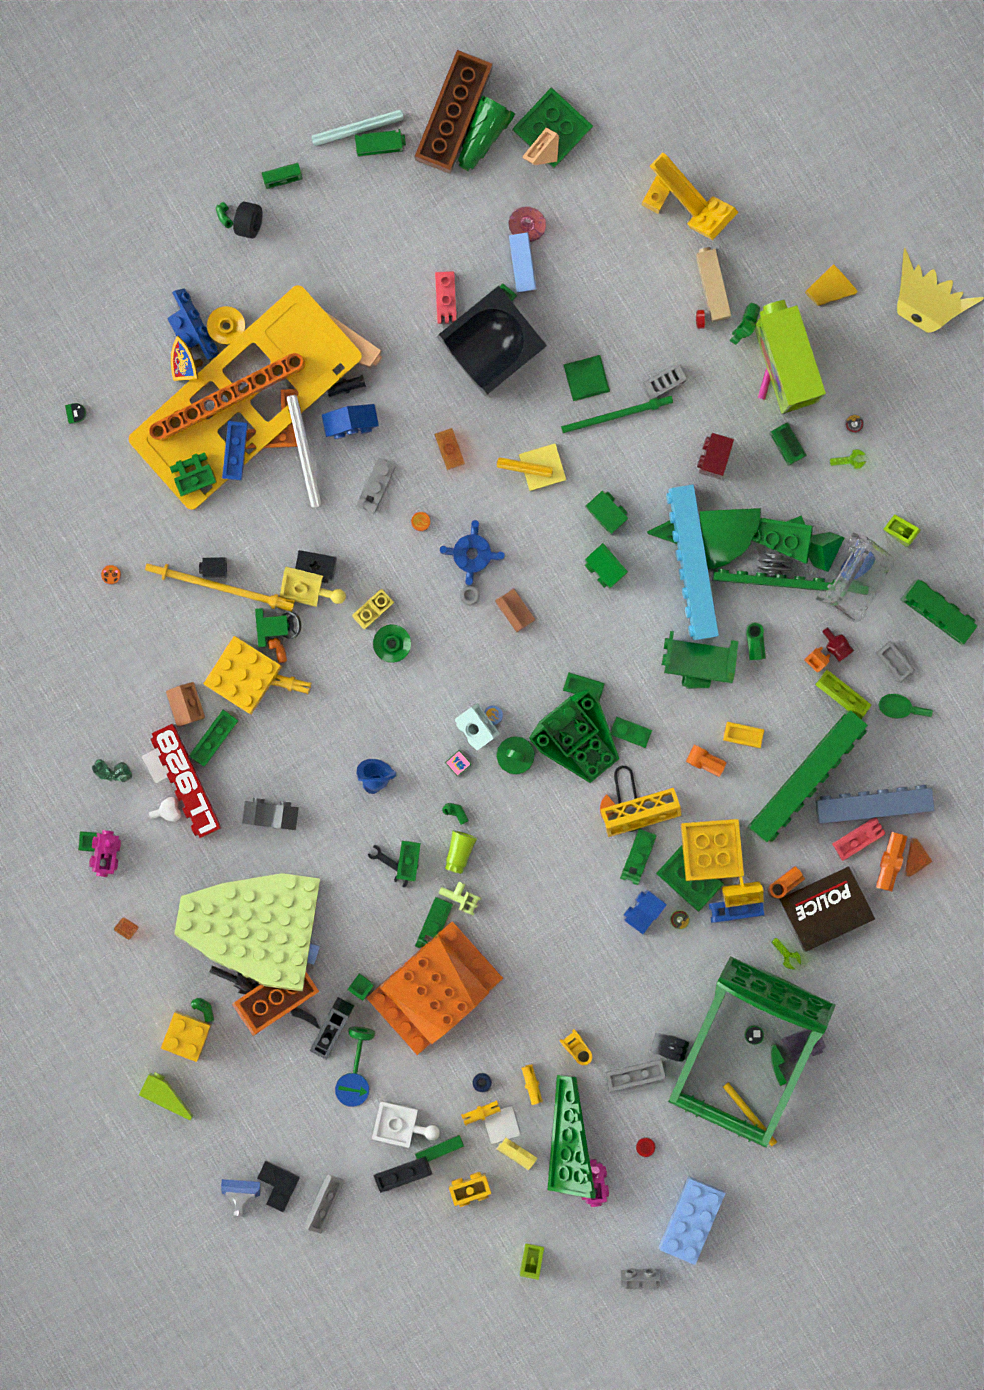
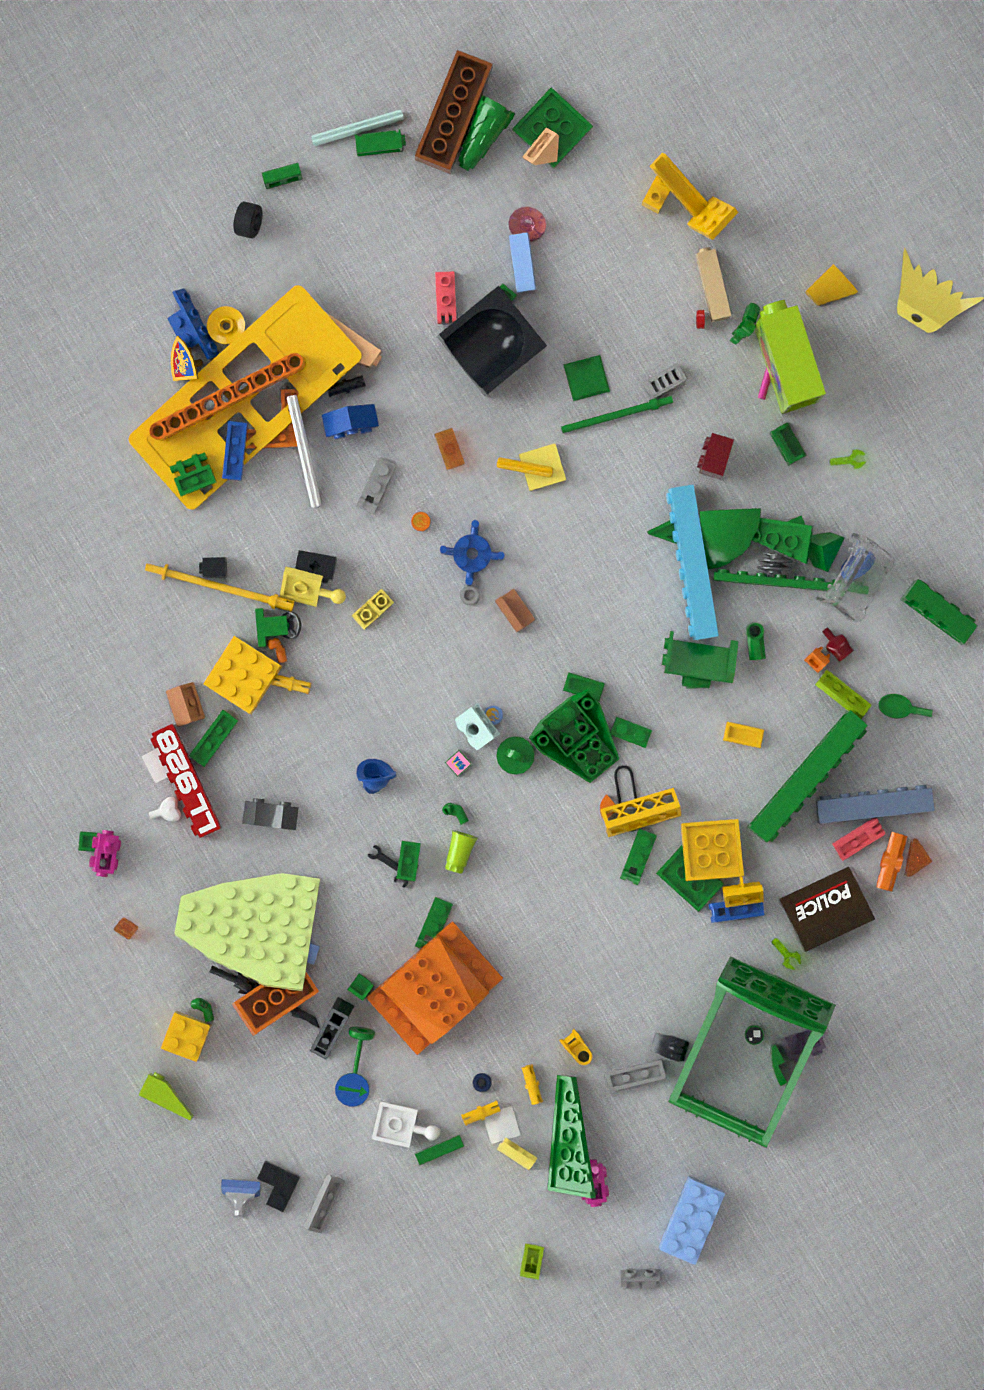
(75, 413): tile -> none
(111, 574): orange tile -> none
(120, 773): clear green arm -> none
(223, 218): green arm -> none
(382, 639): green dish -> none
(403, 1174): black tile -> none
(464, 900): yellowish green arm -> none
(470, 1189): yellow brick -> none
(605, 566): green slope -> none
(607, 512): green brick -> none
(644, 912): blue brick -> none
(645, 1147): red tile -> none
(679, 919): tile -> none
(702, 759): orange piece -> none
(746, 1110): yellow bar -> none
(787, 882): orange piece -> none
(854, 424): tile -> none
(895, 661): light grey plate -> none
(901, 530): lime slope -> none

